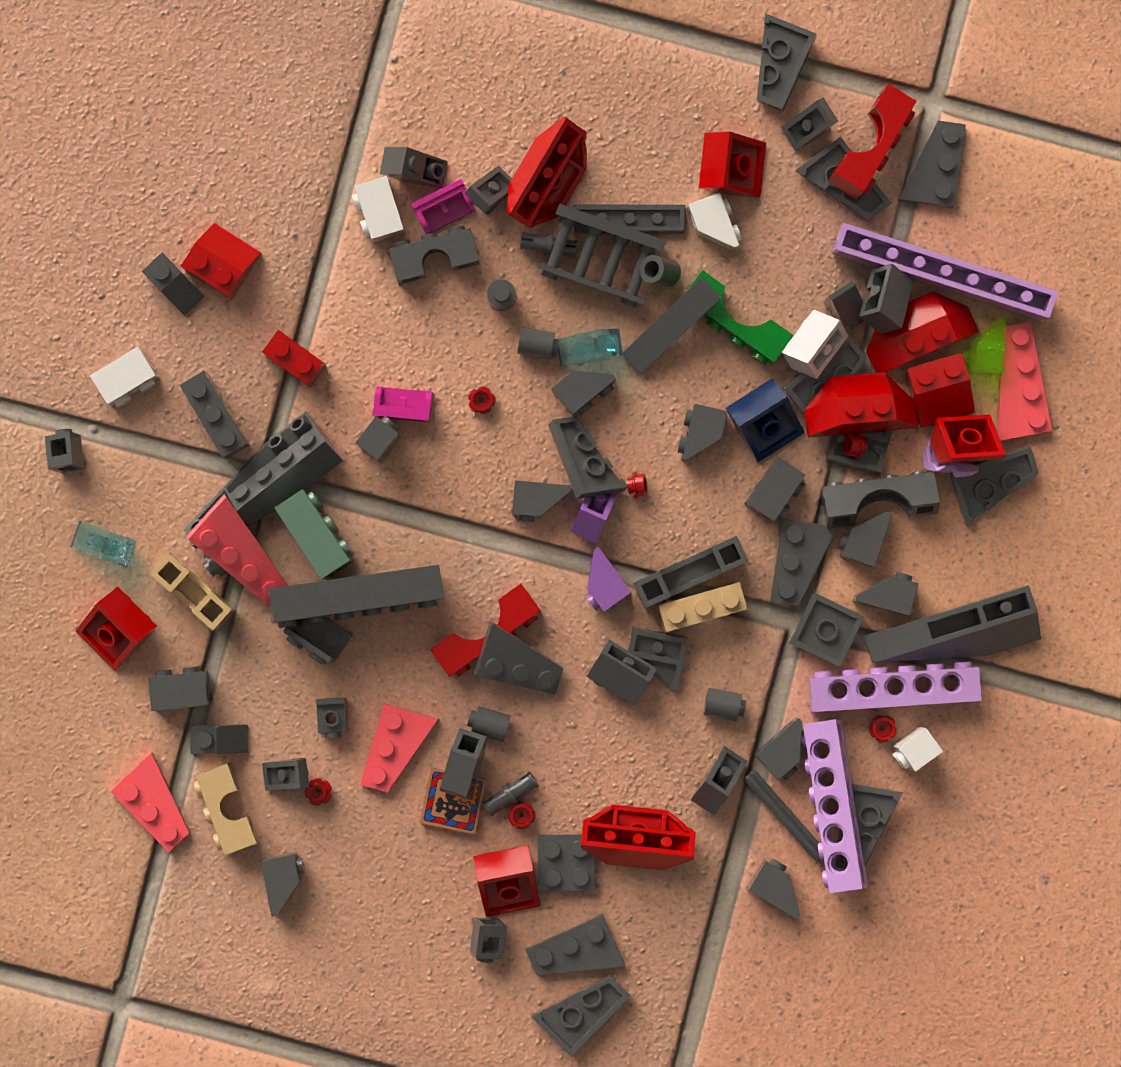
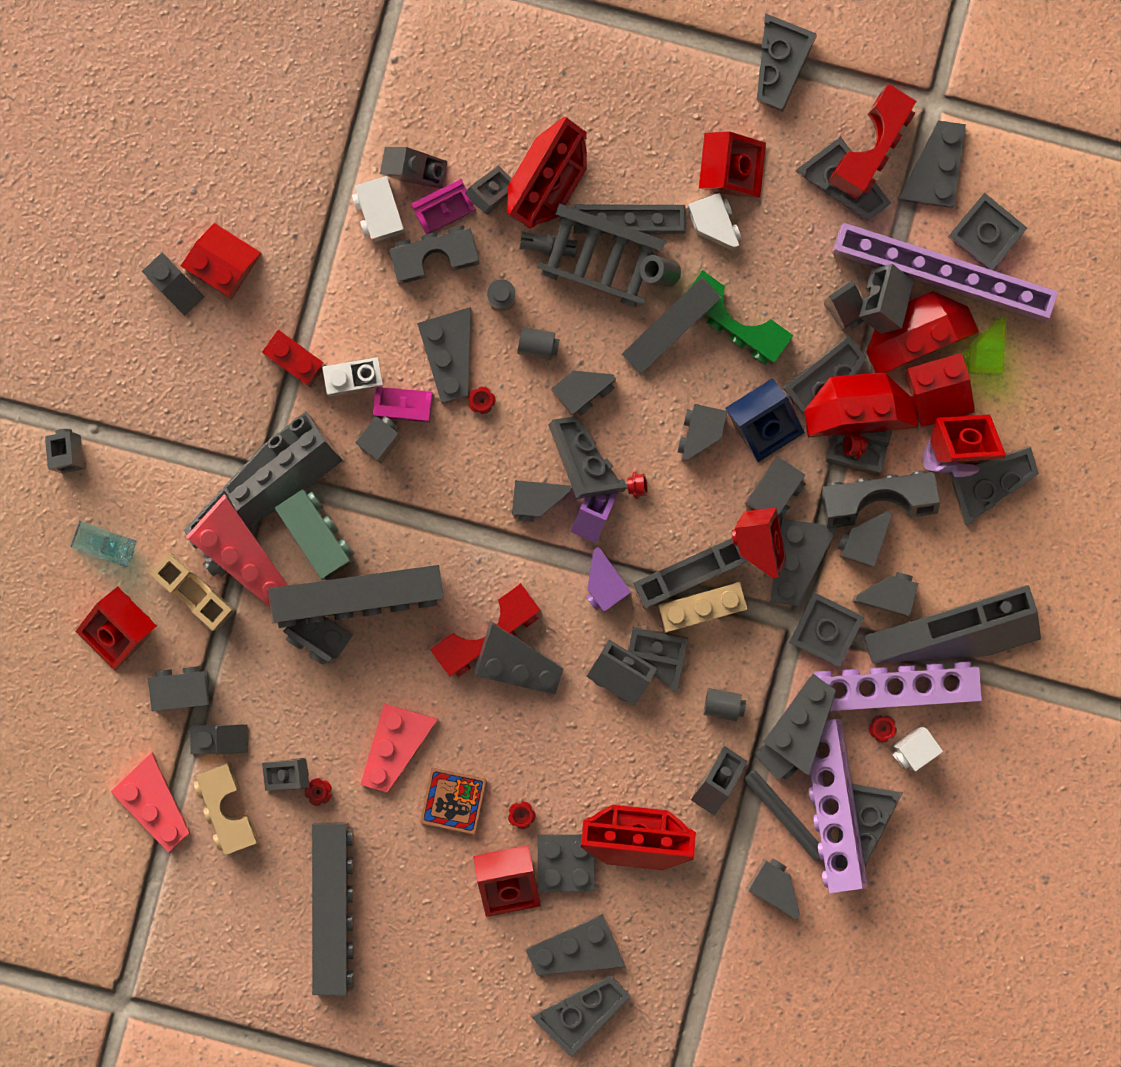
(125, 377): white brick -> none
(214, 415): dark grey arch -> none
(281, 879): dark grey slope -> none
(330, 909): none -> dark grey brick
(339, 708): dark grey brick -> none
(352, 377): none -> white slope
(448, 352): none -> dark grey wing
(463, 763): dark grey slope -> none
(489, 723): dark grey brick -> none
(494, 946): dark grey brick -> none
(510, 793): dark grey pin -> none
(590, 347): clear light blue slope -> none
(761, 540): none -> red slope
(802, 724): none -> dark grey wing
(809, 124): dark grey slope -> none
(815, 344): white brick -> none
(987, 232): none -> dark grey plate
(1021, 389): coral wing -> none

